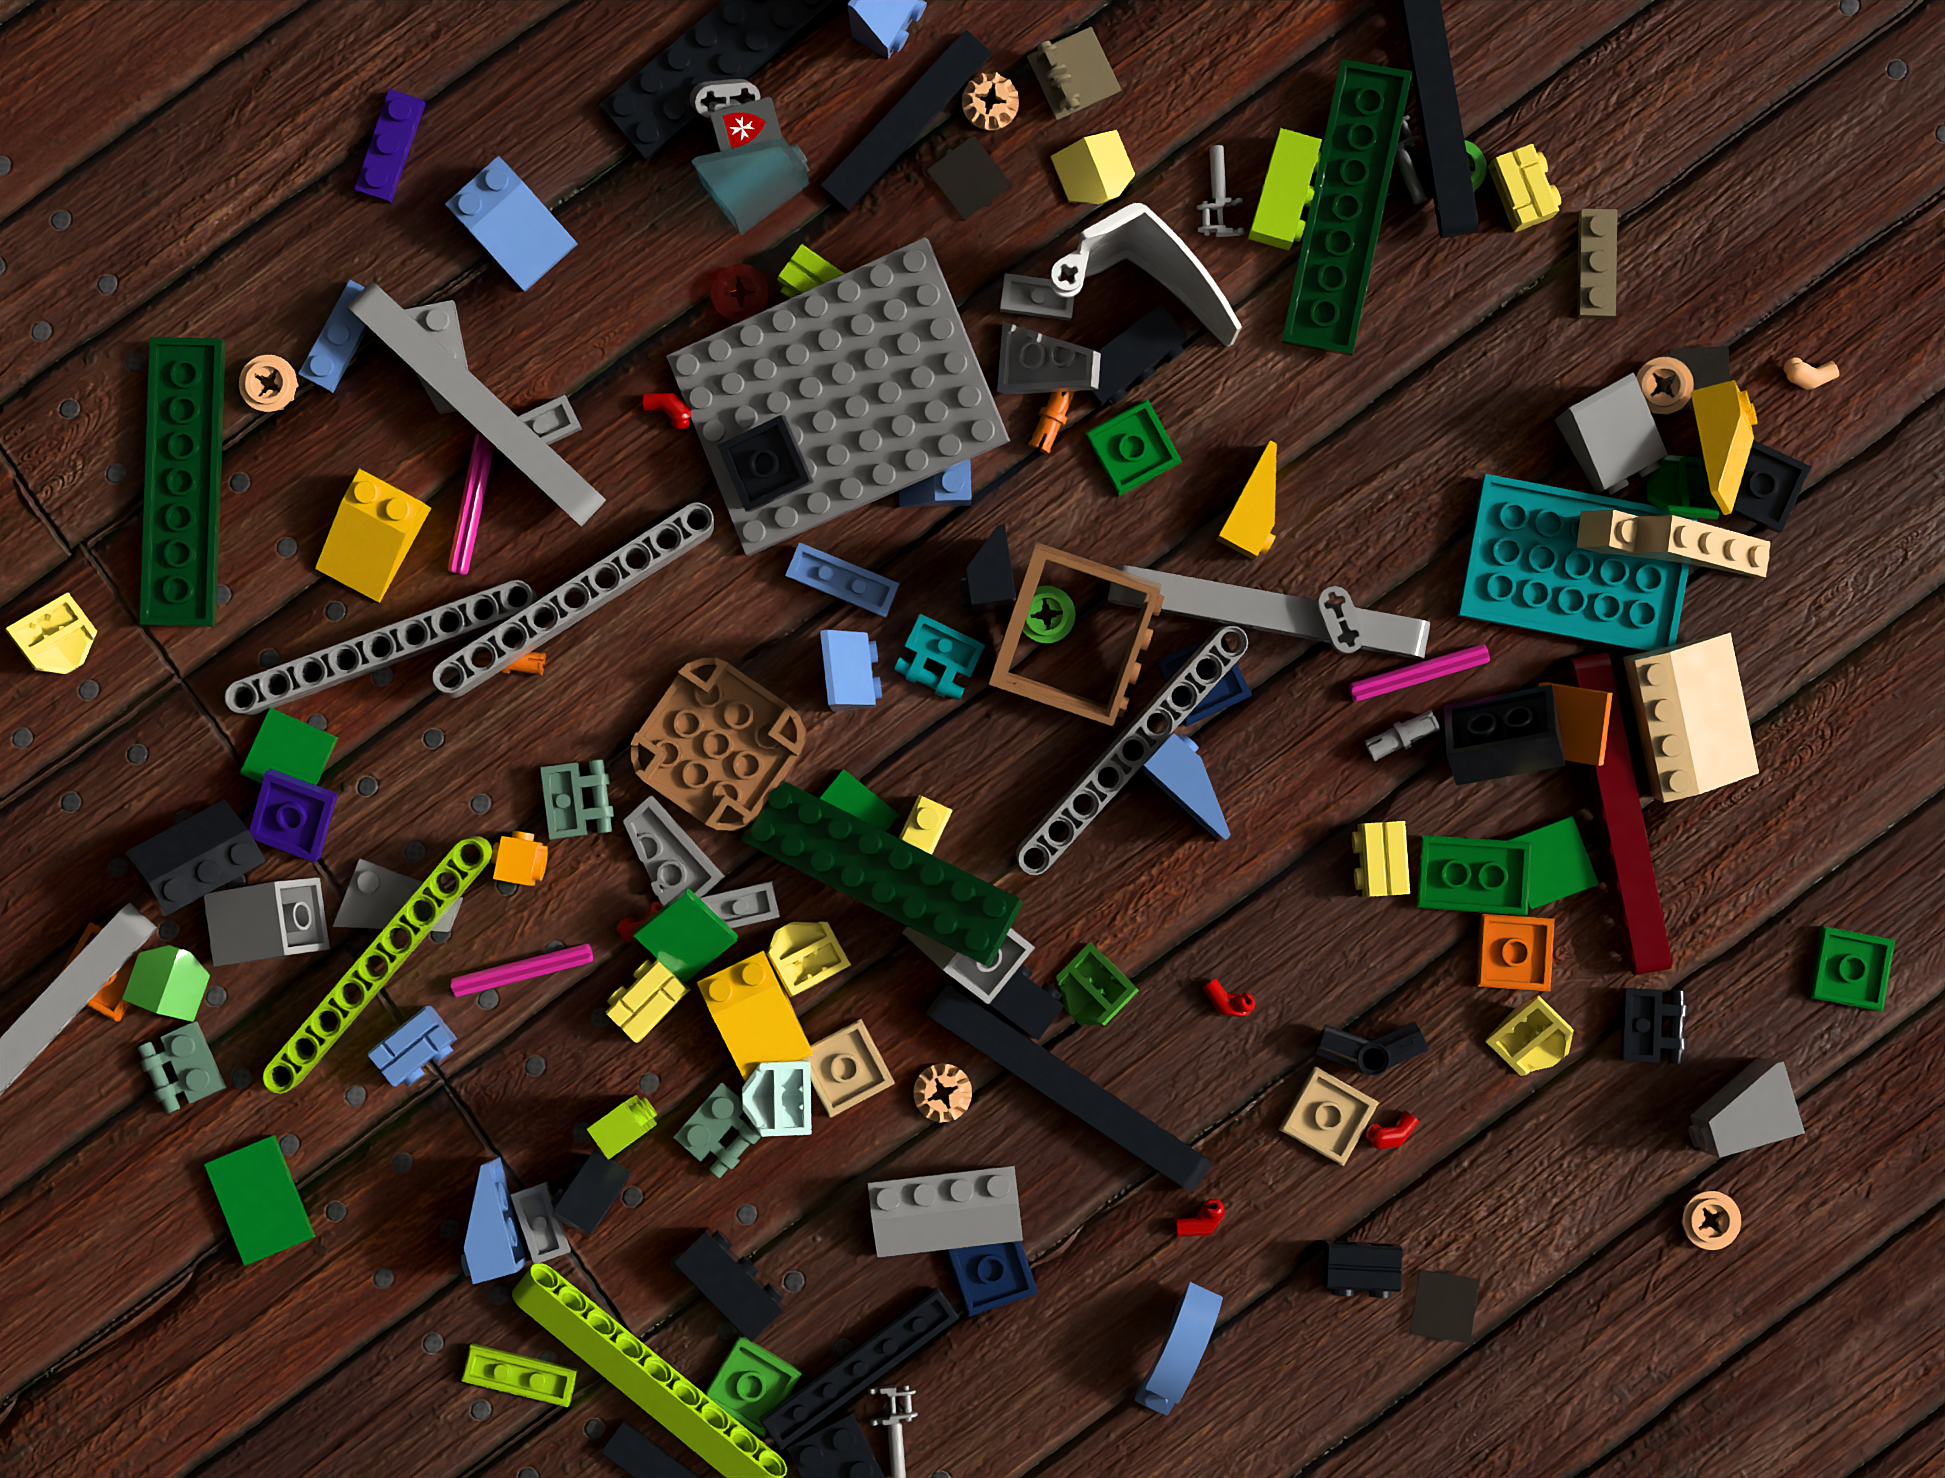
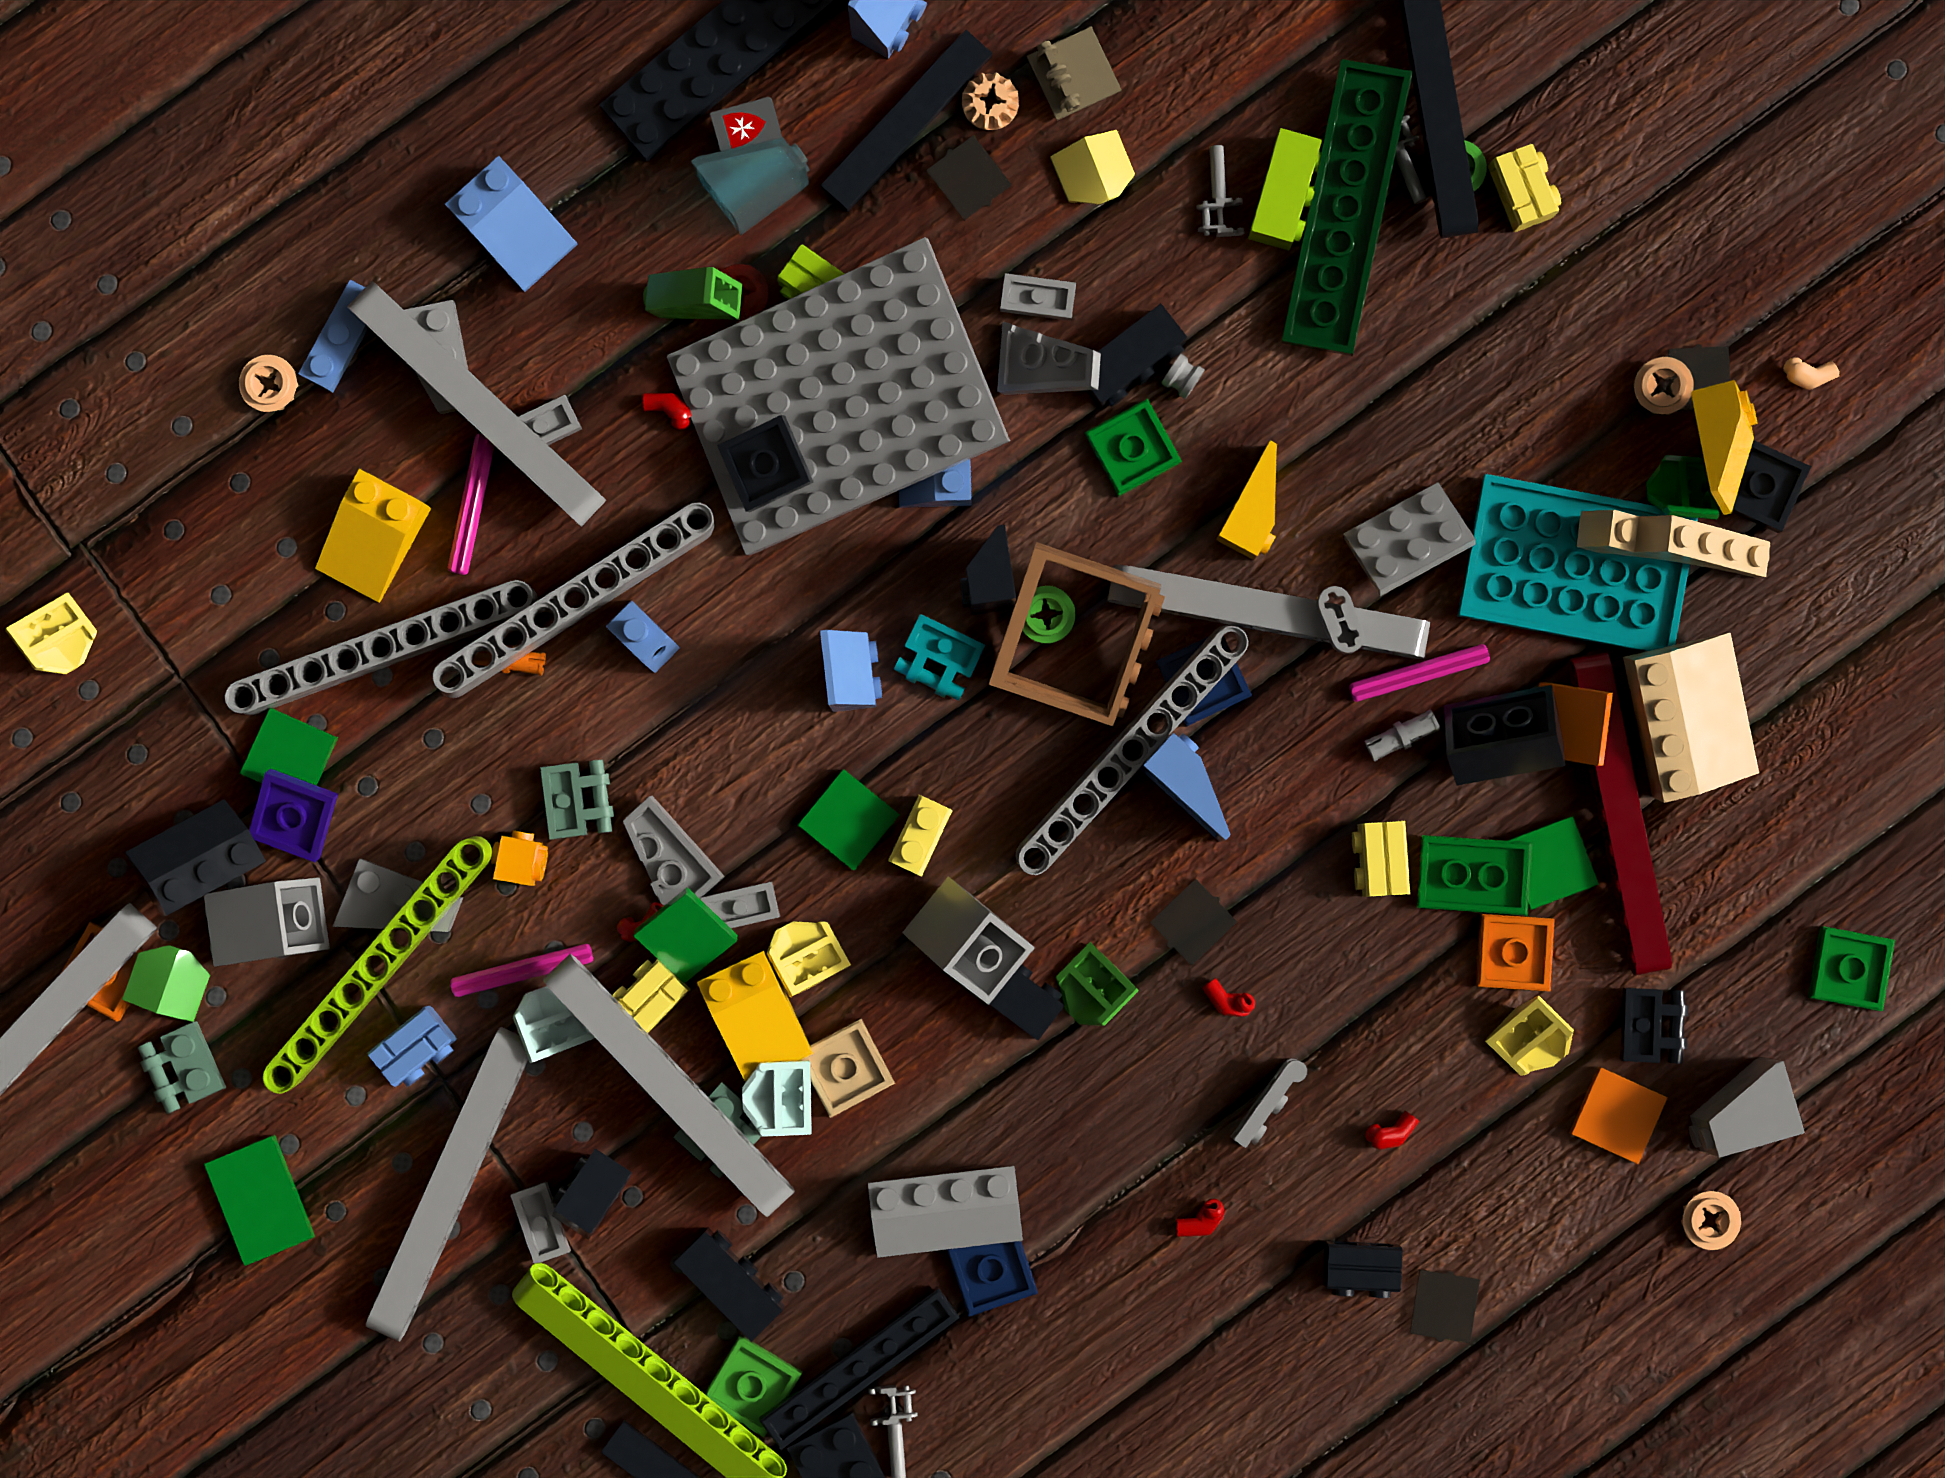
(182, 482): dark green plate -> none
(390, 146): dark purple plate -> none
(449, 1186): none -> light grey beam
(493, 1235): medium blue slope -> none
(519, 1375): lime tile -> none
(547, 1025): none -> light aqua slope
(623, 1125): lime brick -> none
(642, 636): none -> medium blue torso
(668, 1085): none -> light grey beam
(693, 295): none -> bright green slope
(717, 744): medium nougat plate -> none
(721, 89): light grey beam -> none
(842, 580): medium blue plate -> none
(884, 872): dark green plate -> none
(948, 1076): light nougat gear -> none
(1051, 418): orange pin -> none
(1068, 1087): black beam -> none
(1149, 243): white panel -> none
(1181, 1349): medium blue arch -> none
(1183, 376): none -> light grey wheel
(1193, 922): none -> clear smoke piece
(1270, 1100): none -> light grey plate
(1328, 1115): tan tile -> none
(1349, 1049): black piece -> none
(1409, 539): none -> light grey plate
(1597, 263): dark tan plate -> none
(1613, 435): light grey slope -> none
(1618, 1115): none -> orange tile

